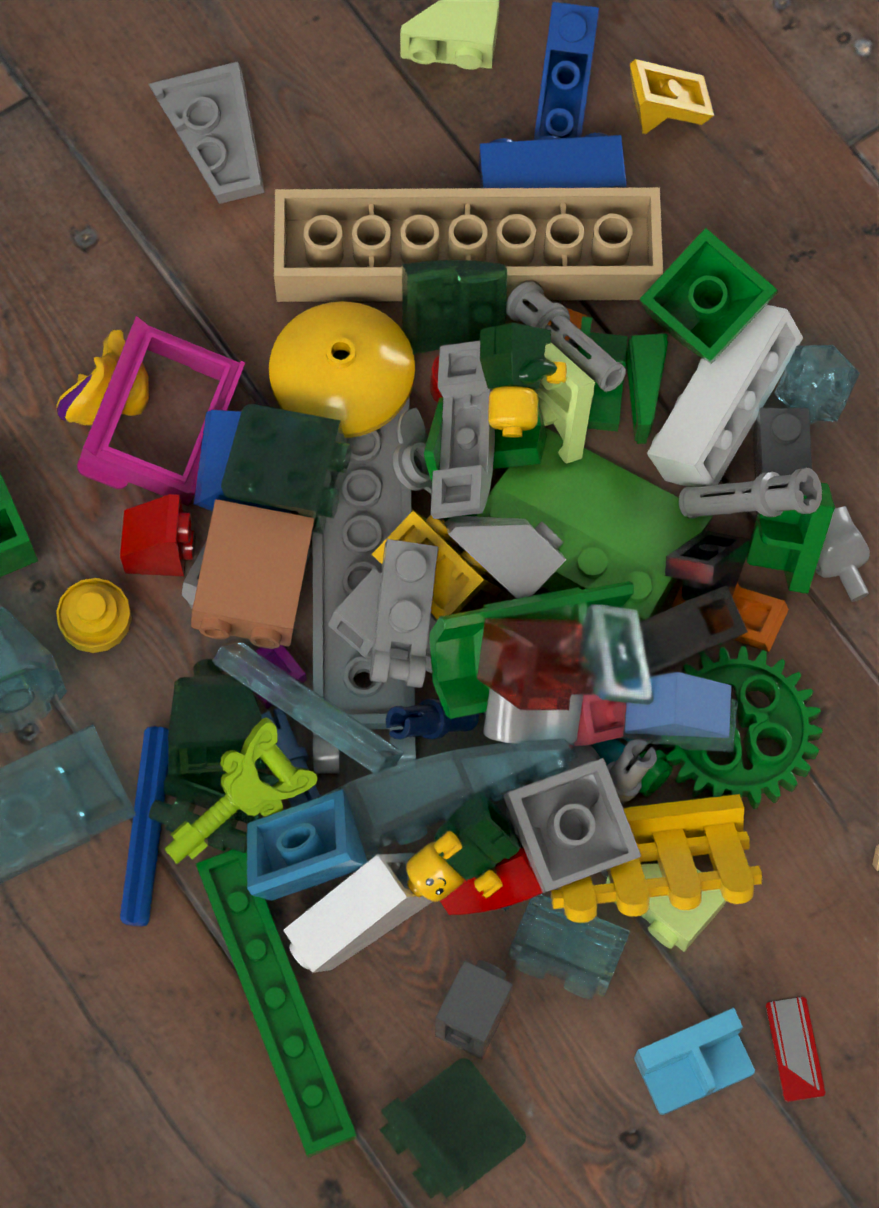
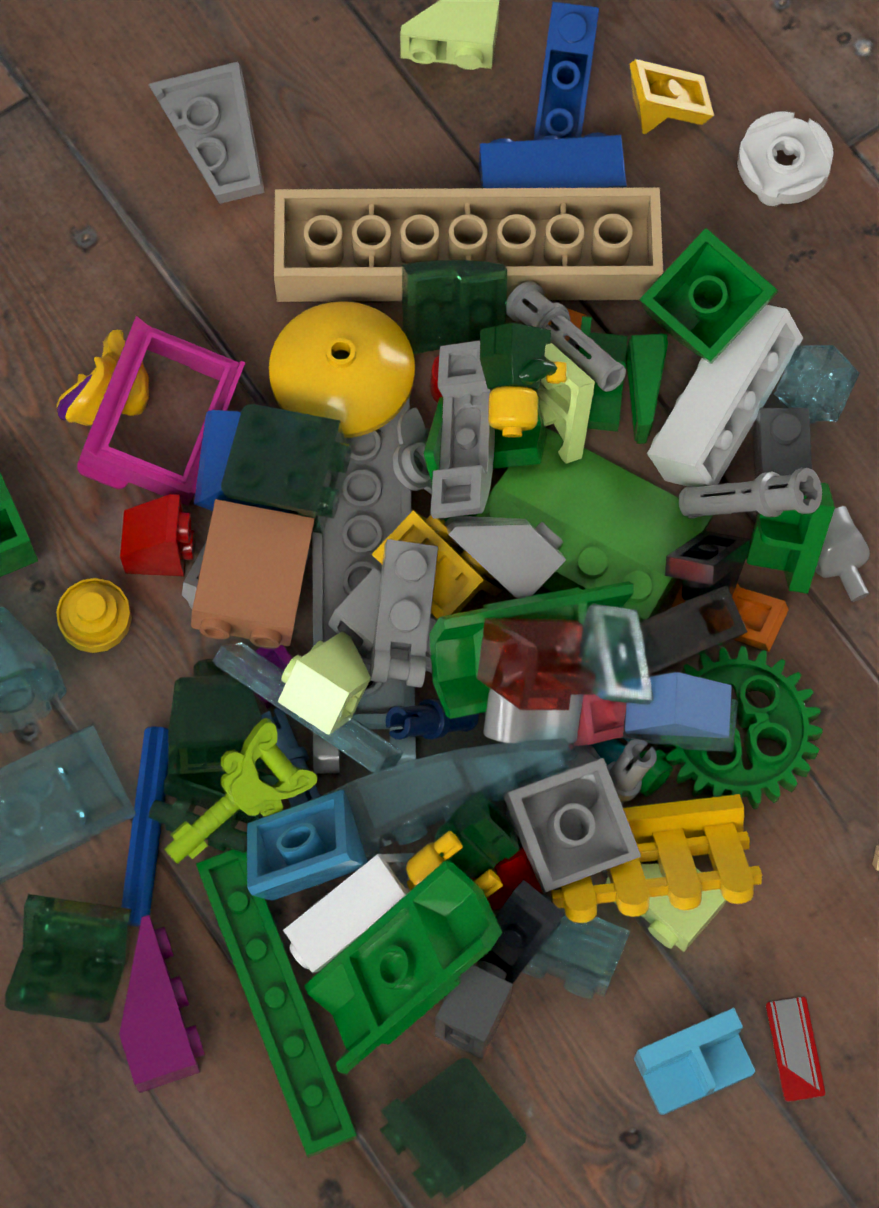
(70, 959): none -> clear green bracket
(152, 1024): none -> magenta slope
(326, 683): none -> yellowish green slope
(405, 962): none -> green piece
(526, 925): none -> black slope
(782, 183): none -> white plate

